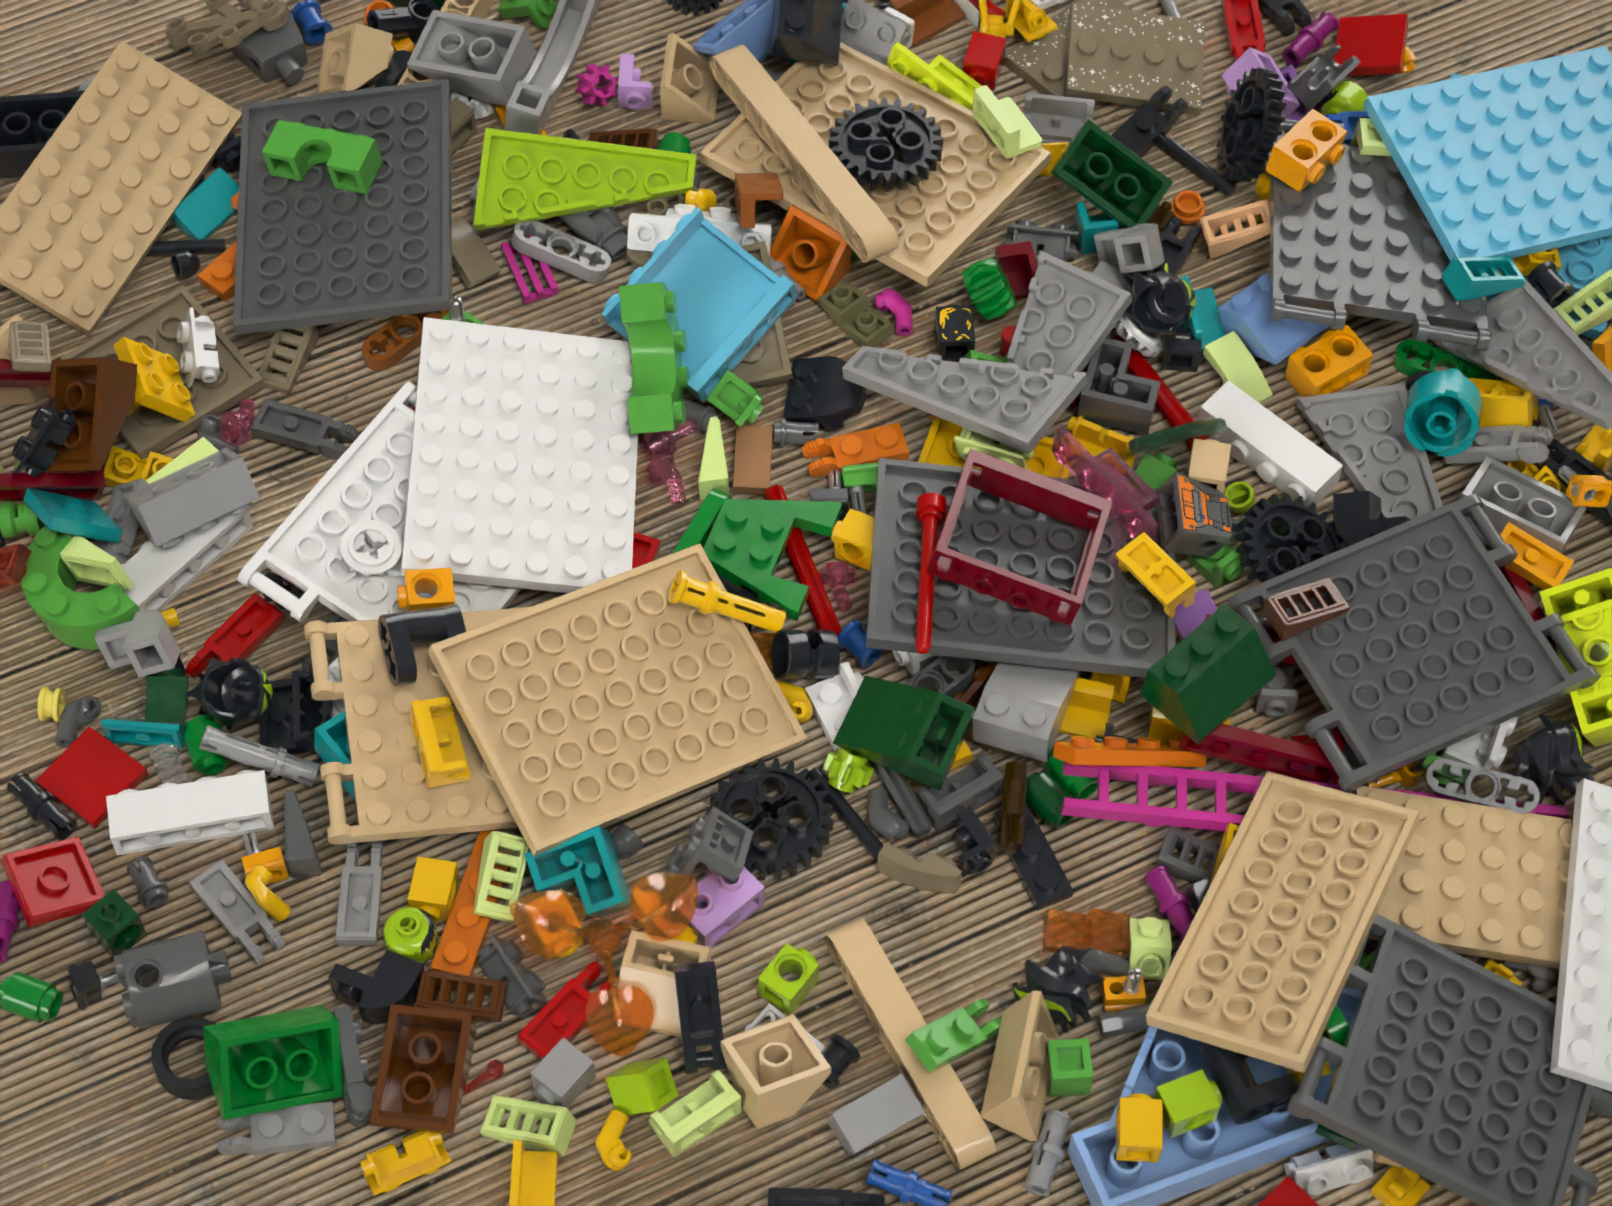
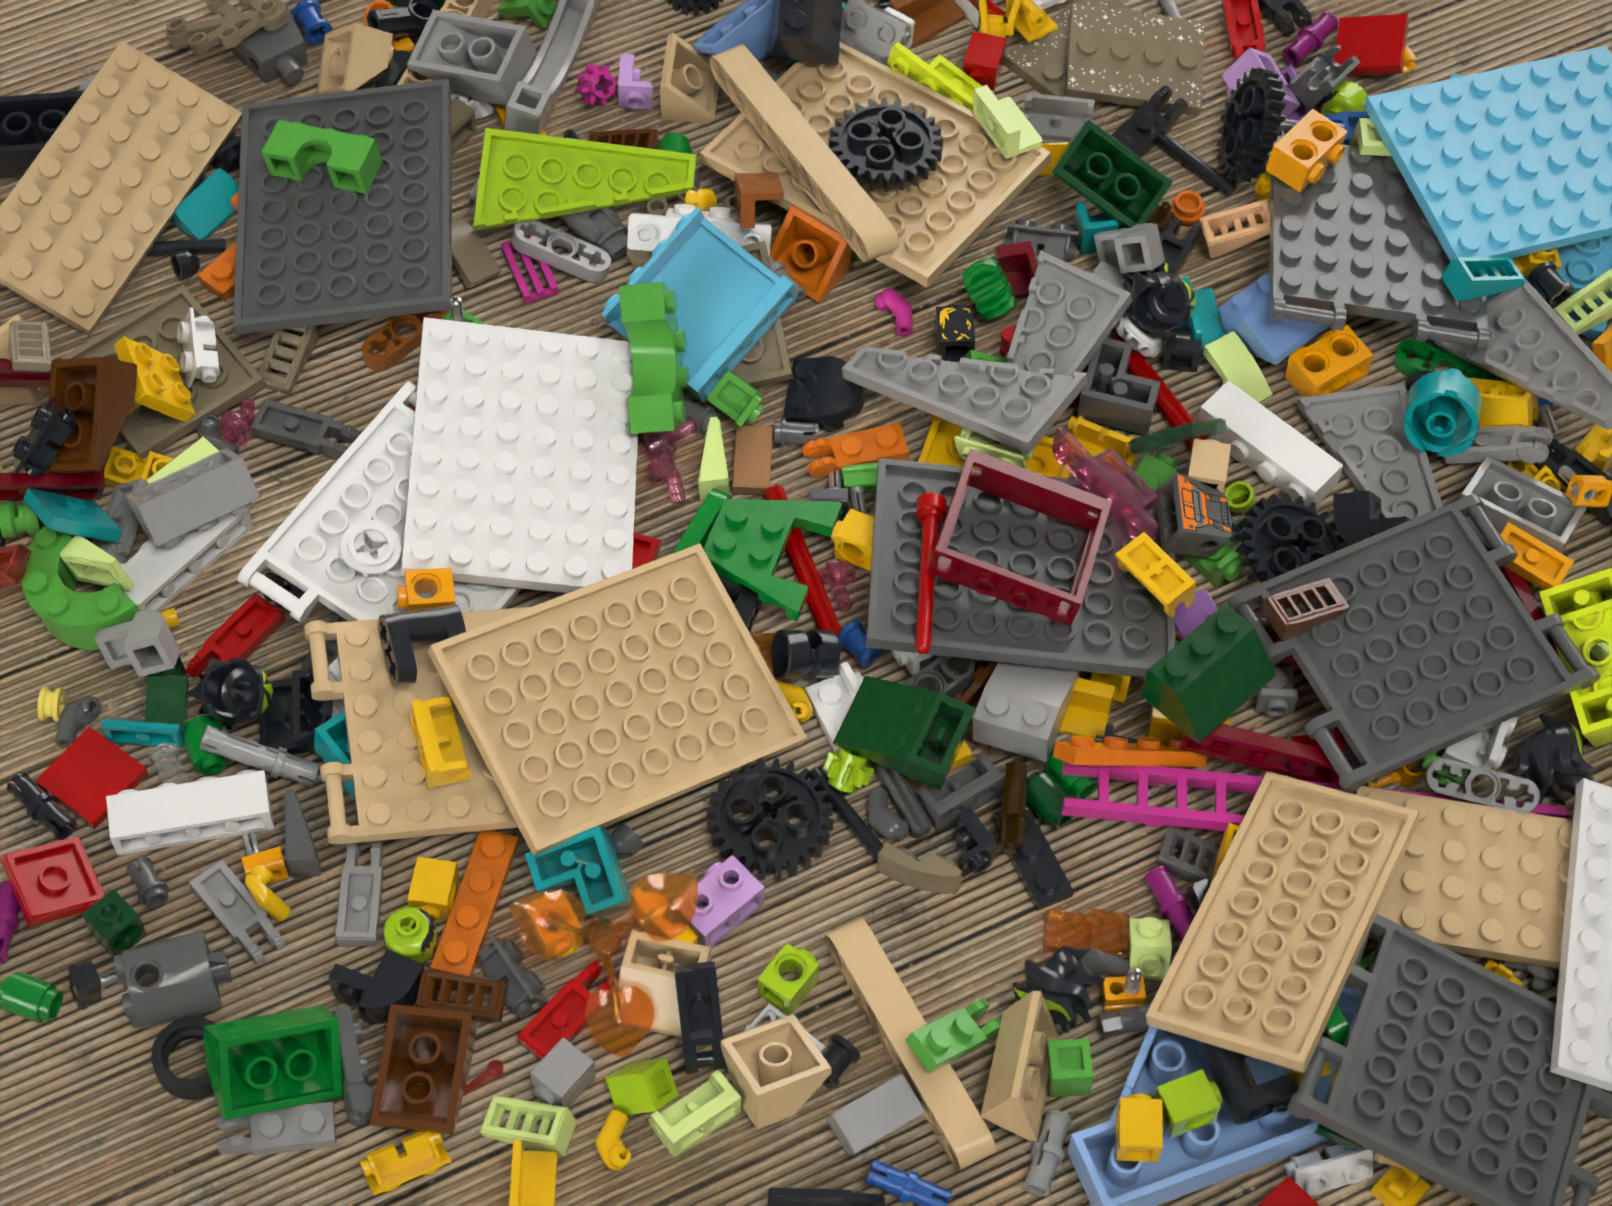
(507, 844): yellowish green slope -> none
(707, 601): yellow pin -> none
(717, 843): dark grey bracket -> none
(854, 316): olive slope -> none

